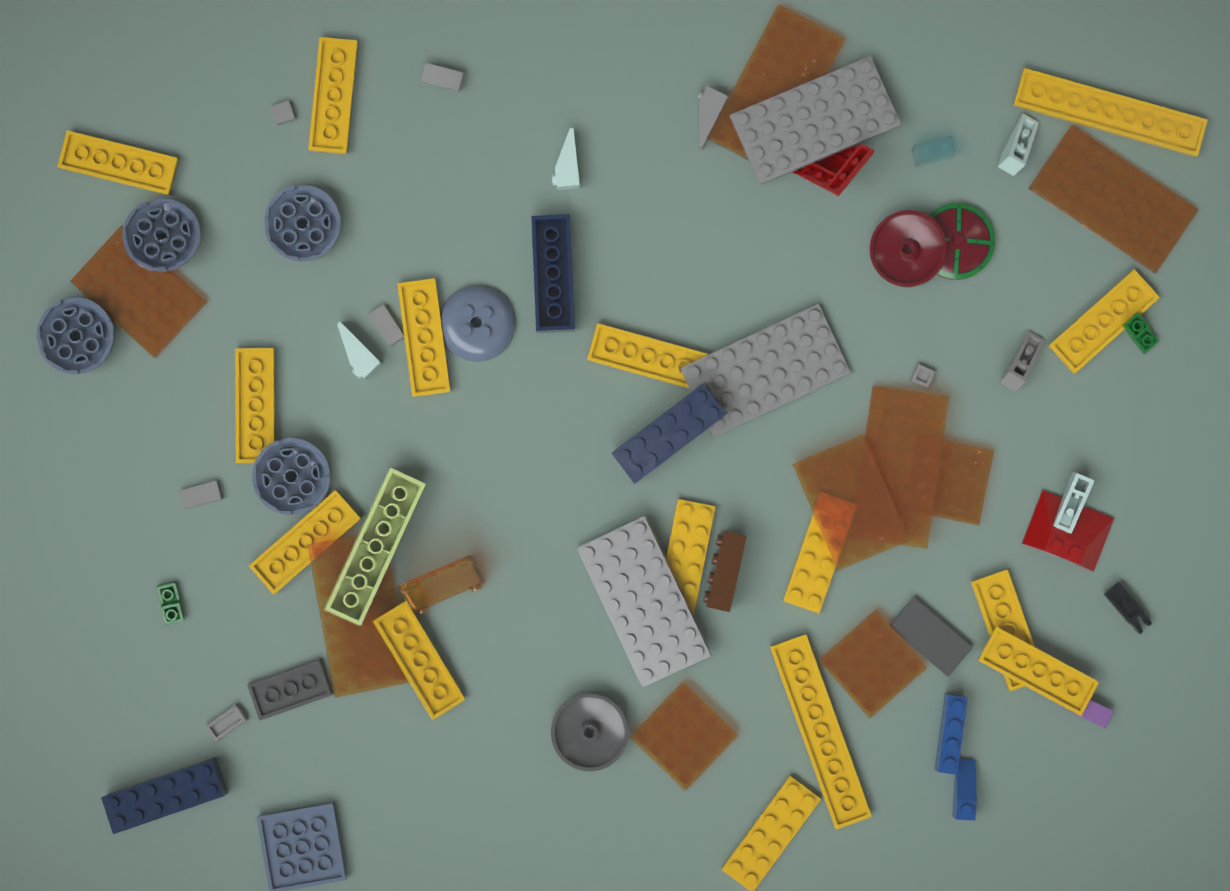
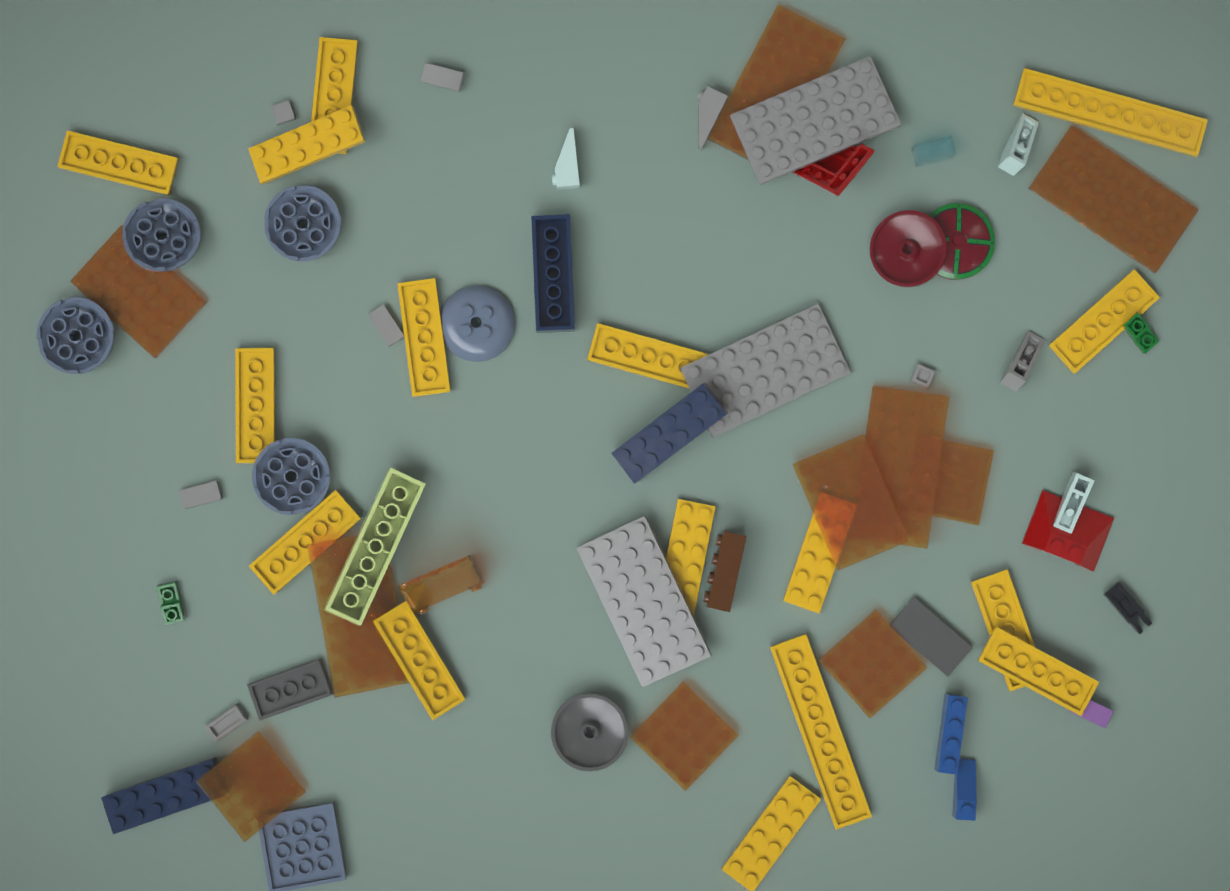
(250, 786): none -> clear orange plate
(306, 145): none -> yellow plate
(359, 356): light aqua slope -> none

